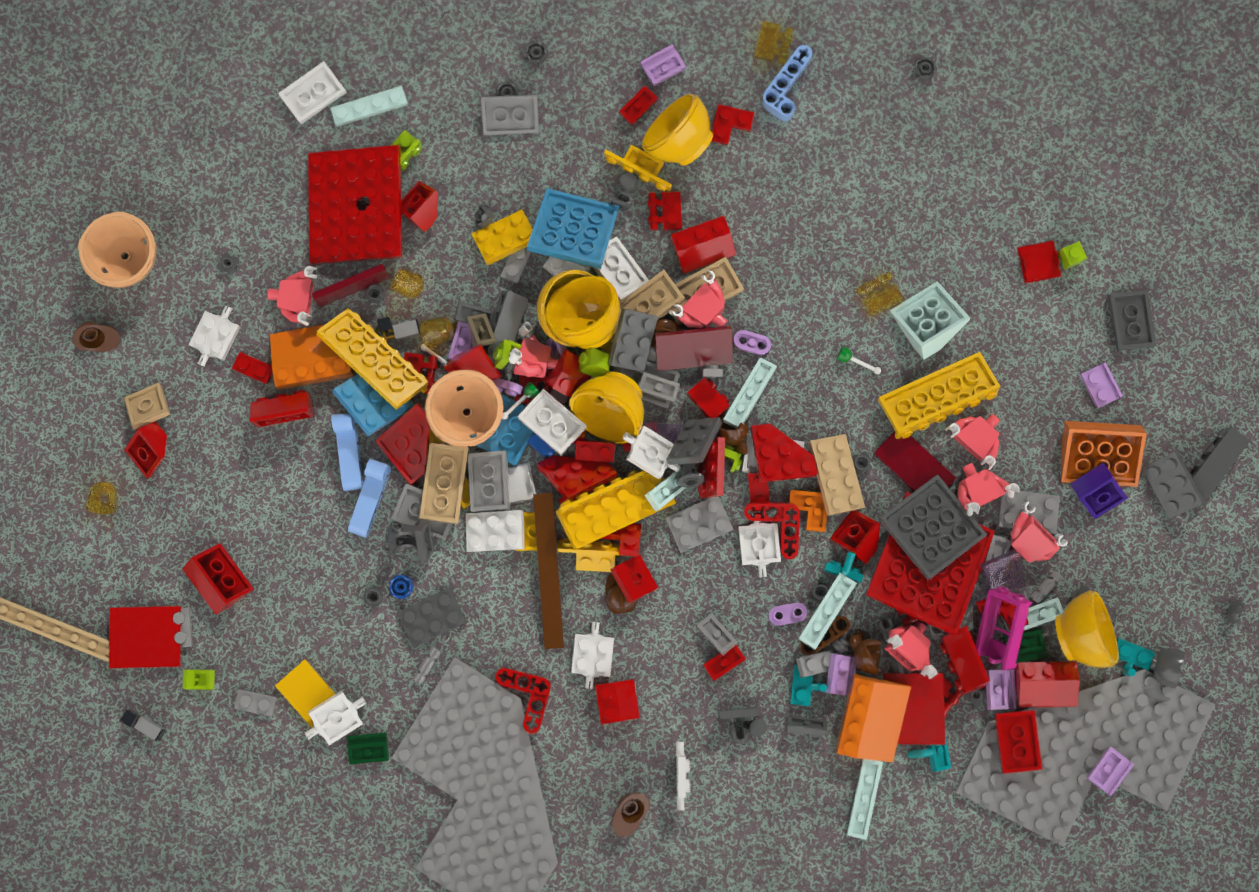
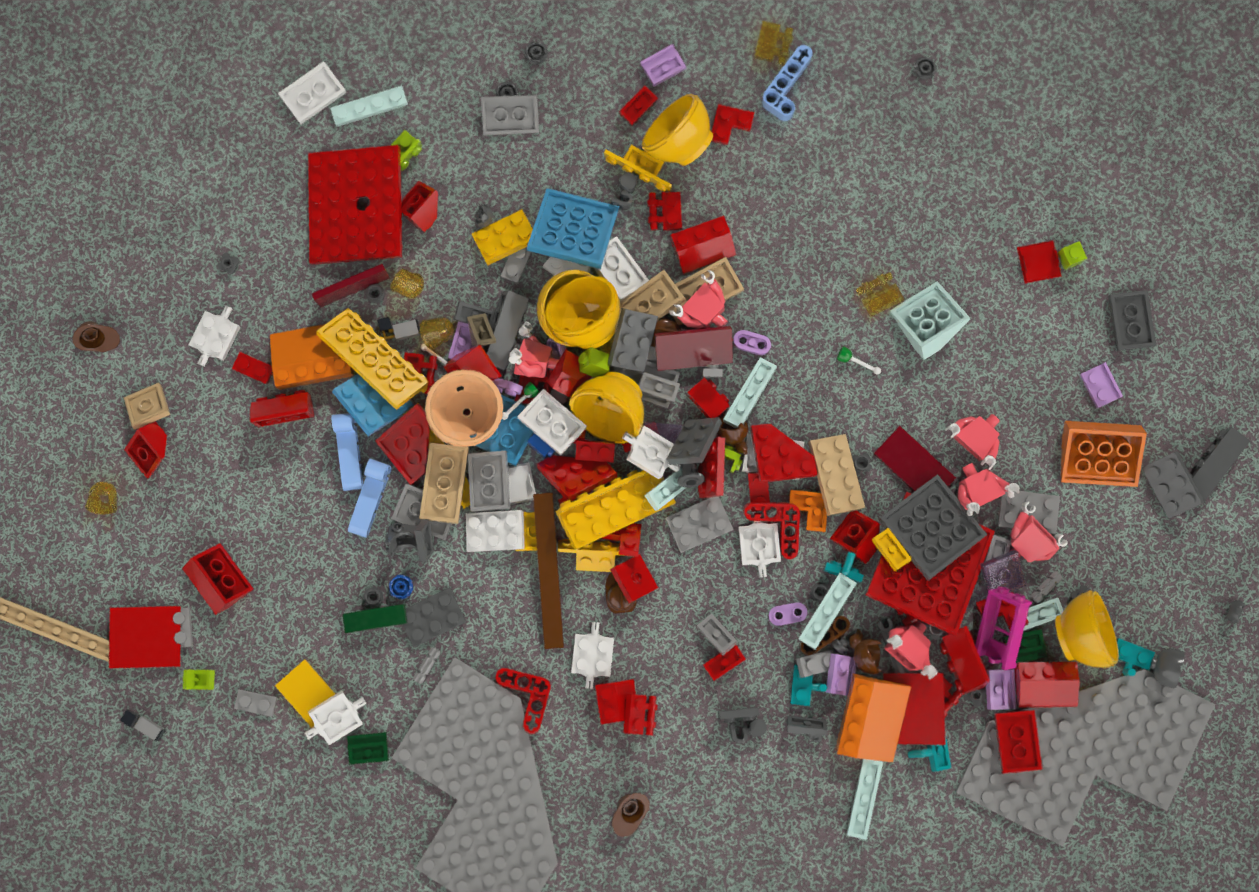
(106, 243): light nougat piece -> none
(295, 295): coral torso -> none
(374, 618): none -> dark green slope
(502, 352): lime bracket -> none
(635, 714): none -> red plate
(683, 784): white plate -> none
(891, 549): none -> yellow plate
(939, 395): yellow bracket -> none
(1098, 491): dark purple slope -> none
(1110, 771): lavender plate -> none

